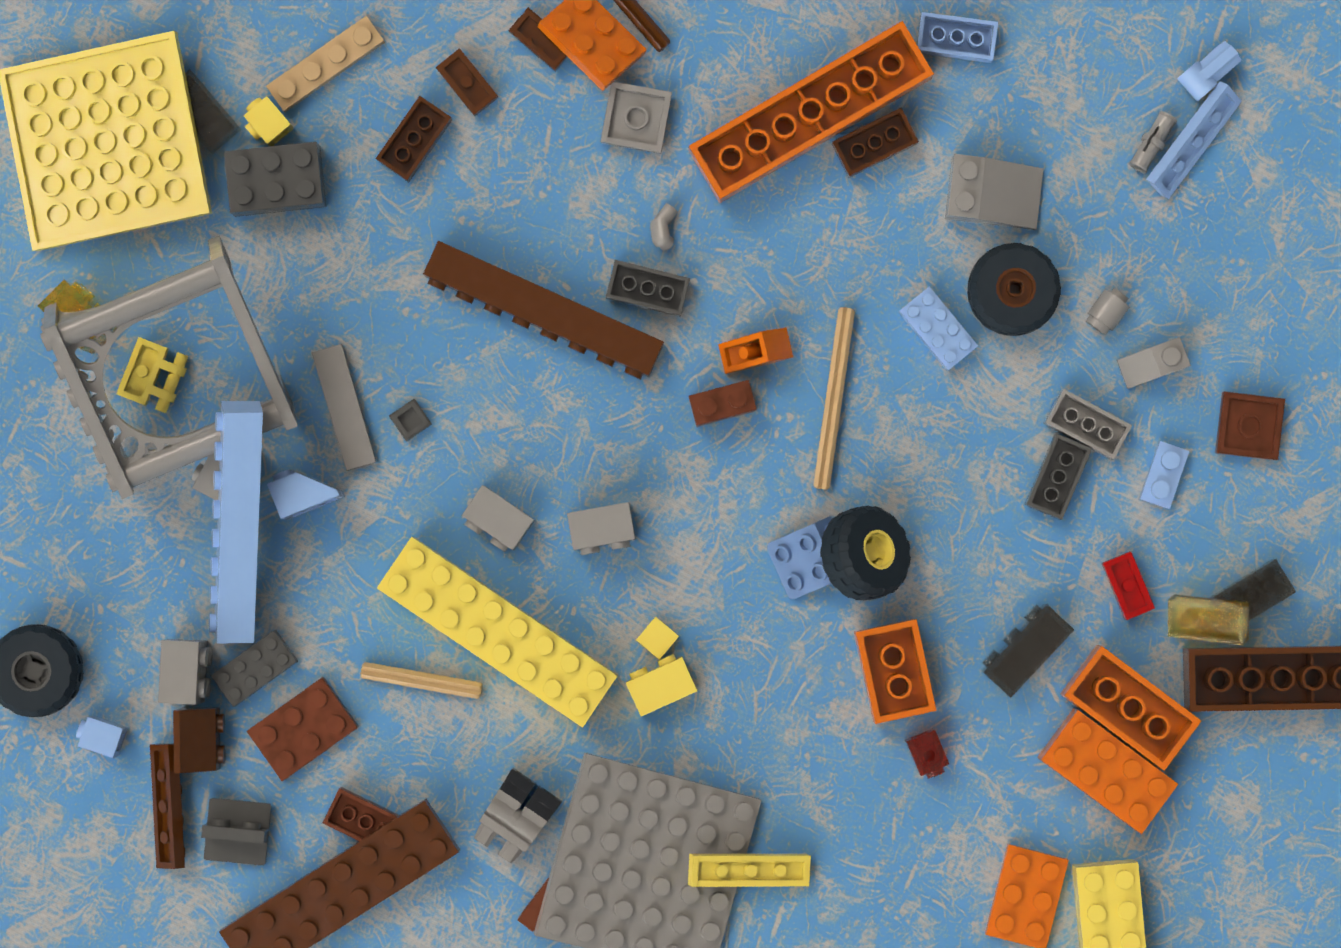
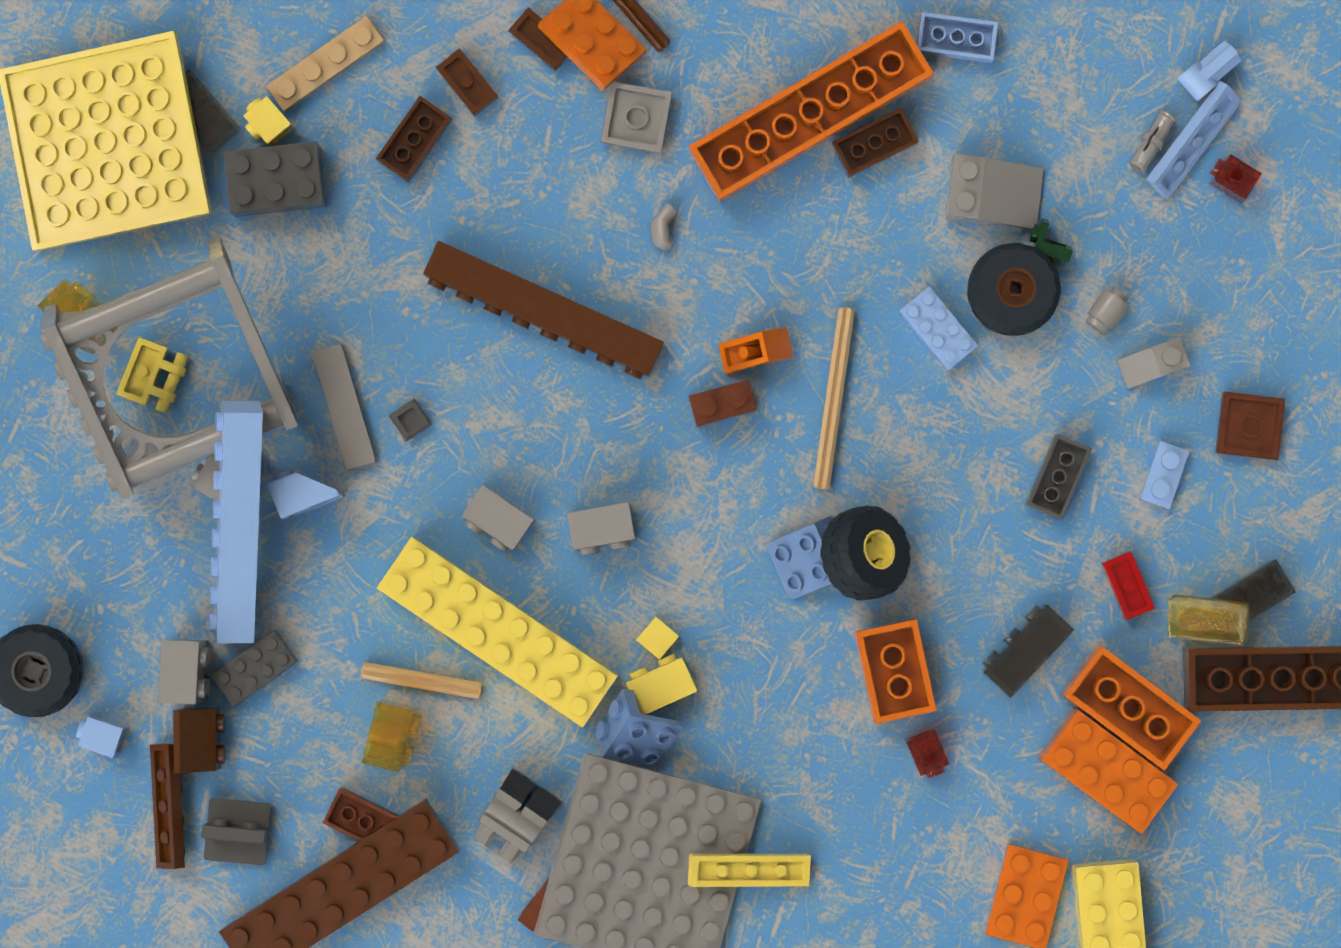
(302, 729): copper plate -> none
(391, 735): none -> clear yellow brick
(634, 736): none -> medium blue bracket
(647, 288): dark grey piece -> none
(1054, 250): none -> dark green bracket
(1087, 424): light grey piece -> none
(1234, 177): none -> clear red brick

